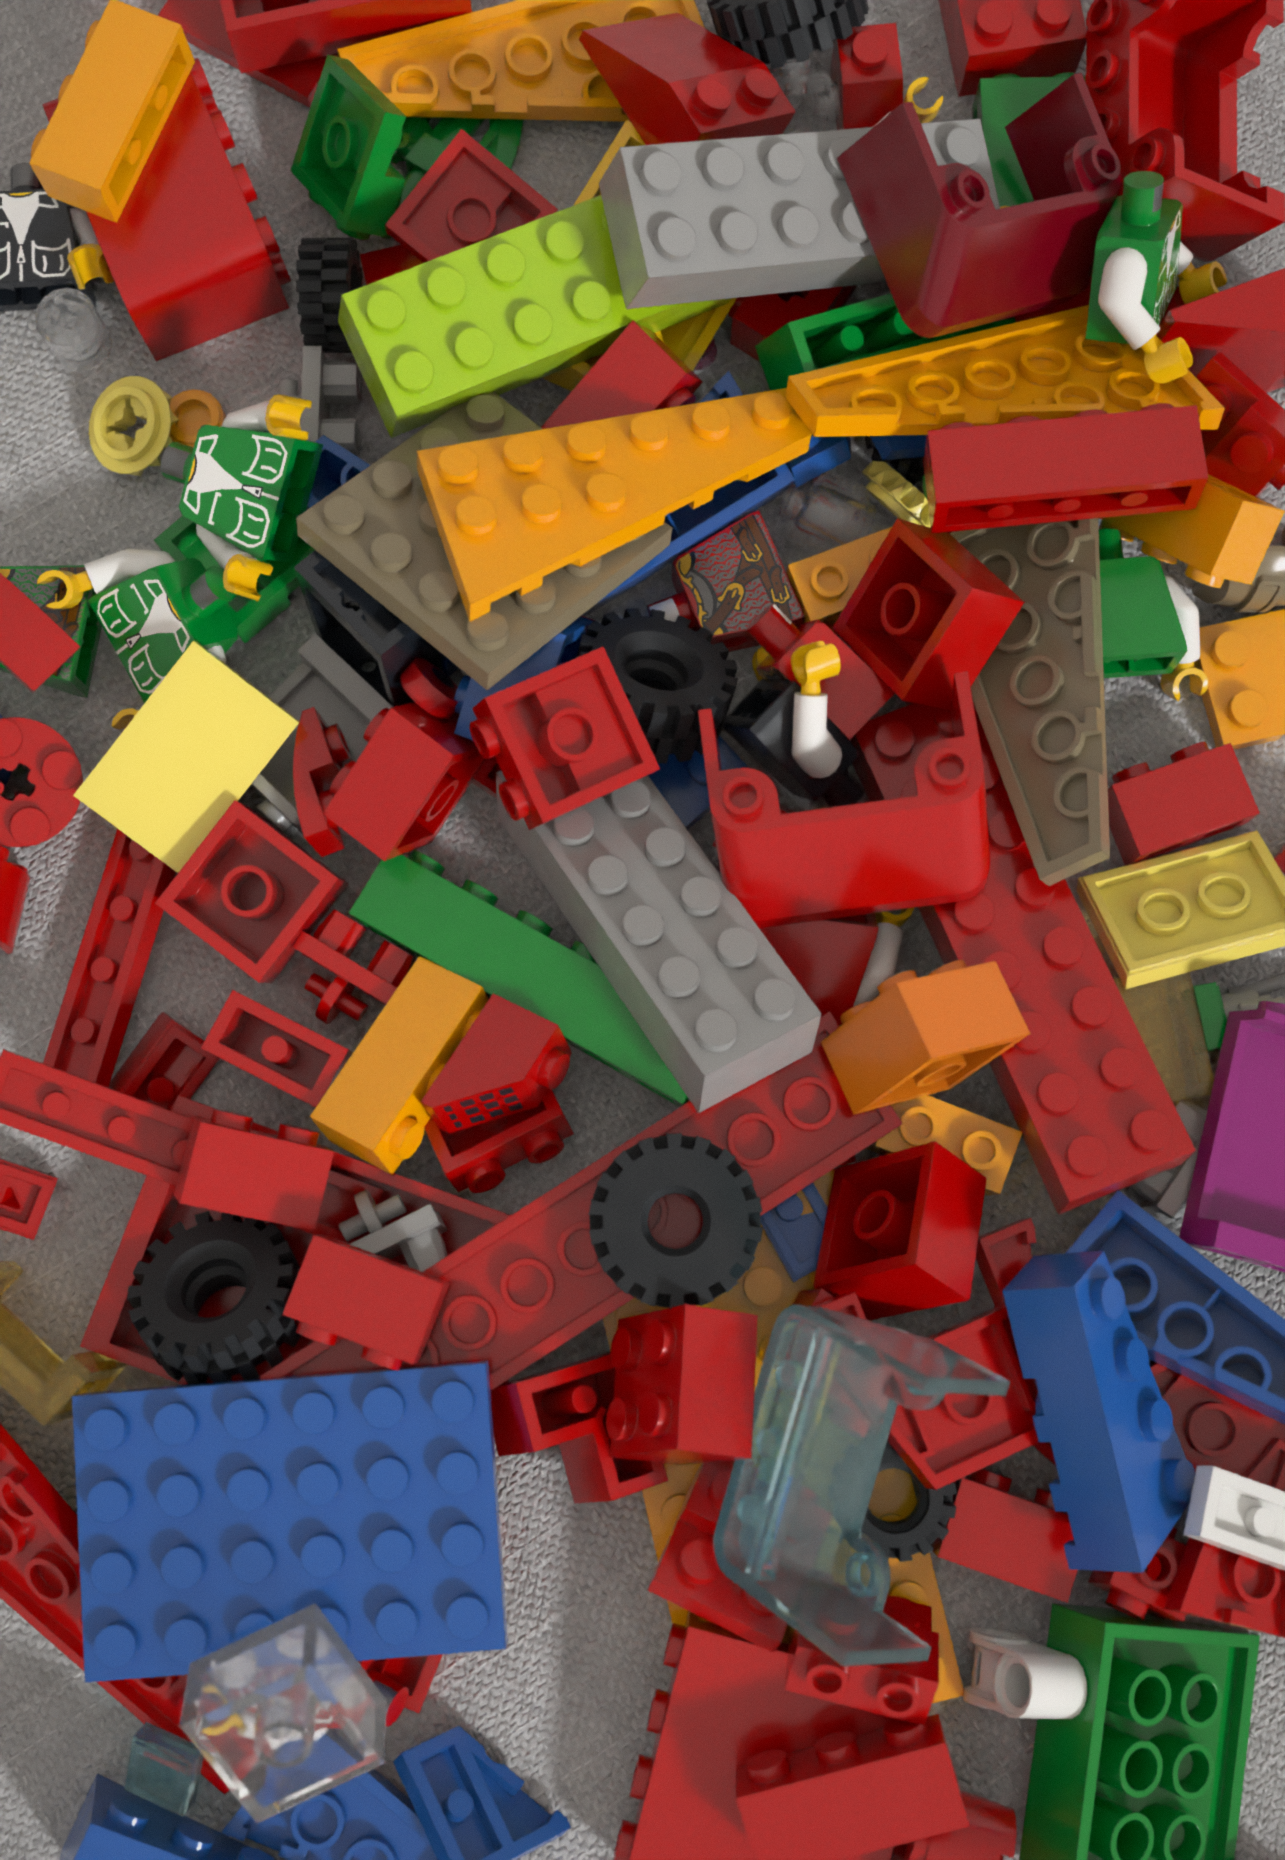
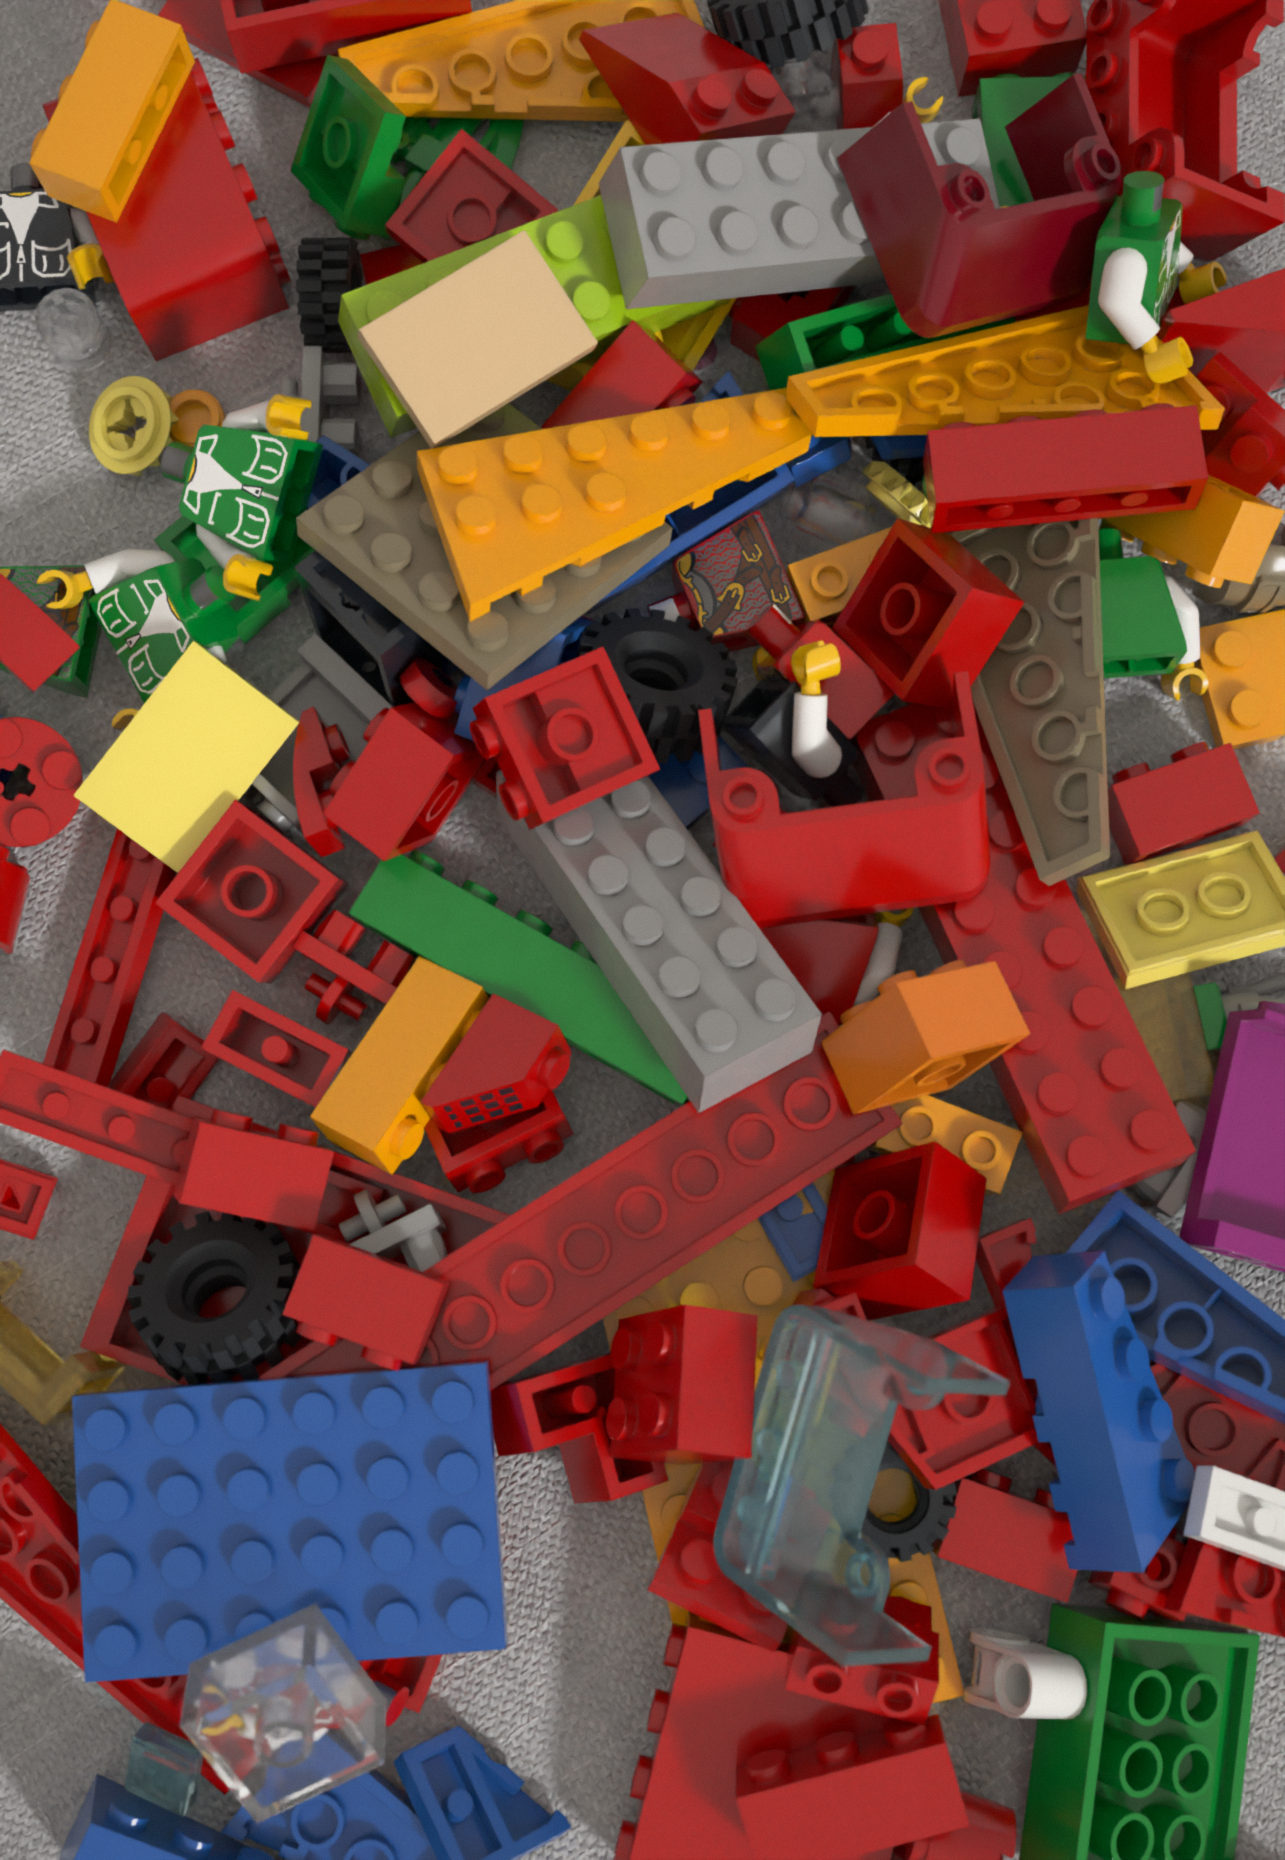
(477, 339): none -> tan tile
(728, 1229): black tyre -> none

